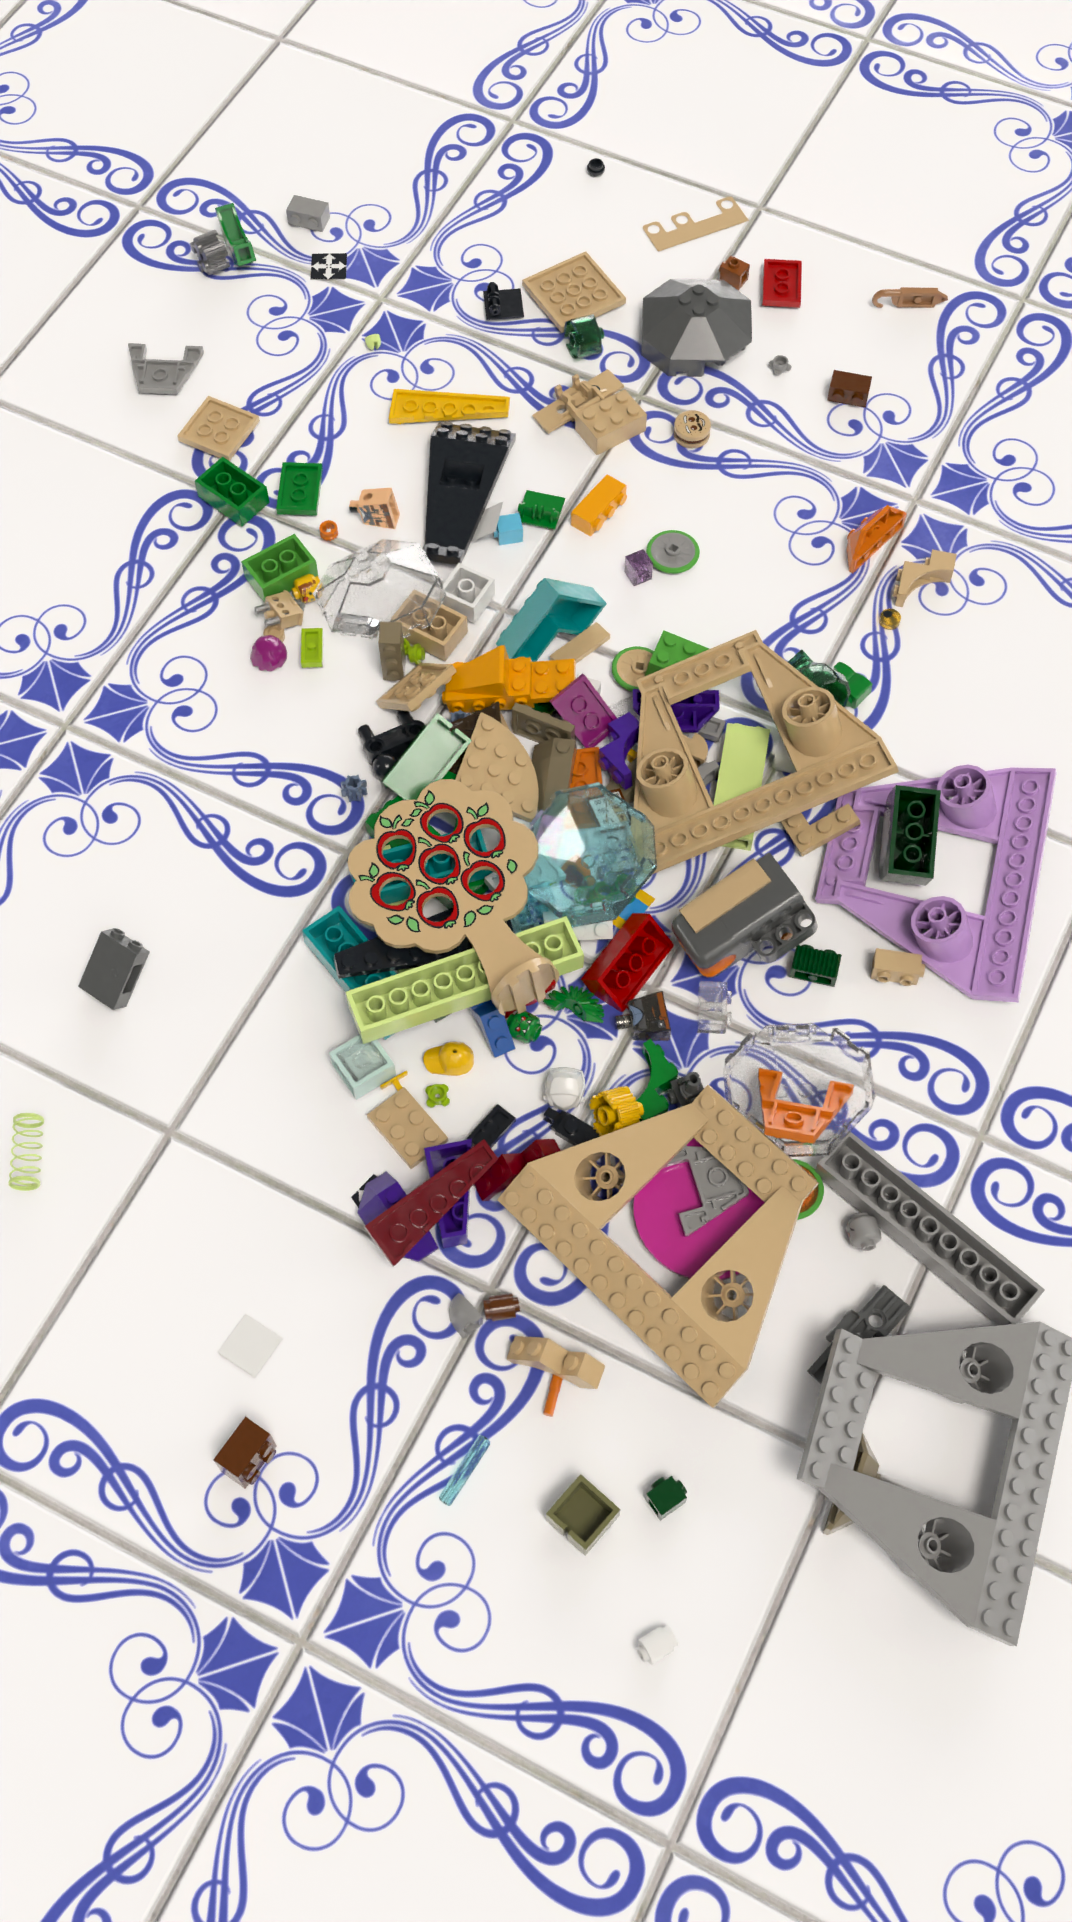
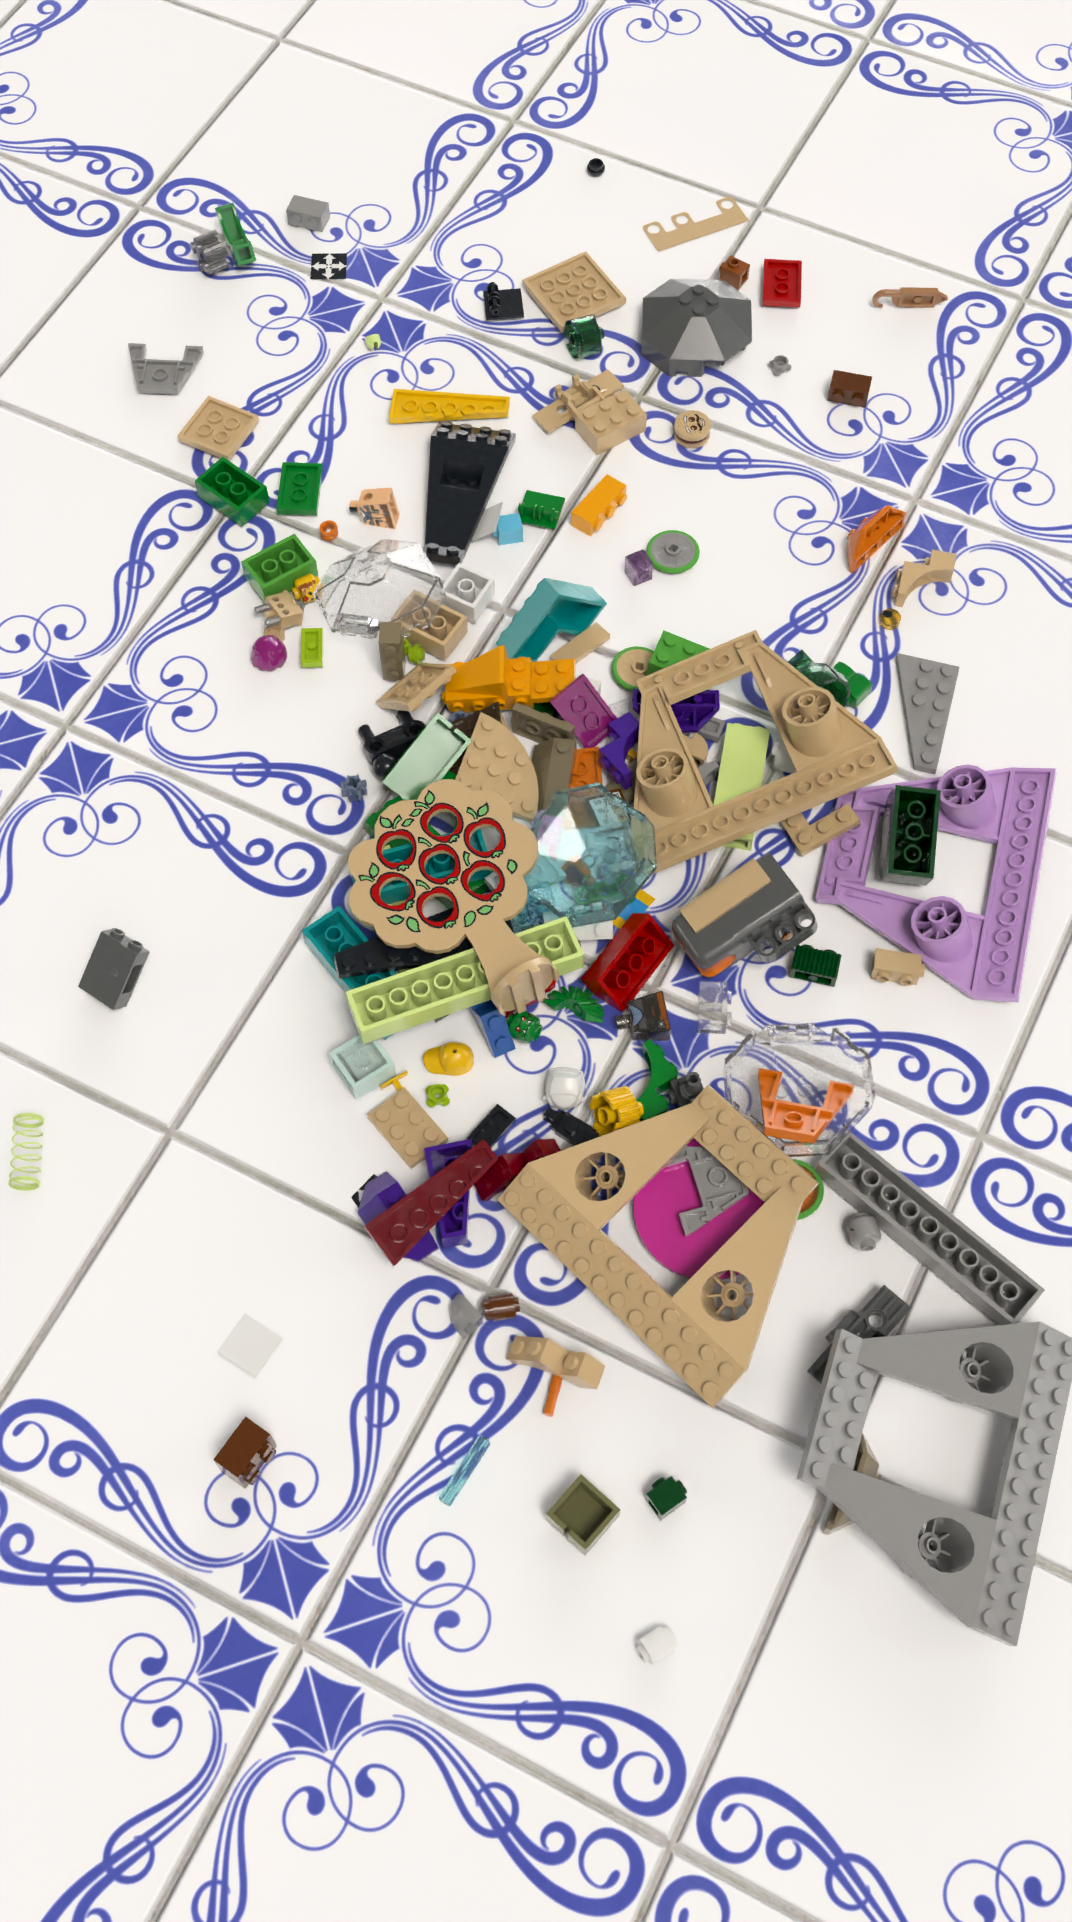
(927, 701): none -> light grey wing

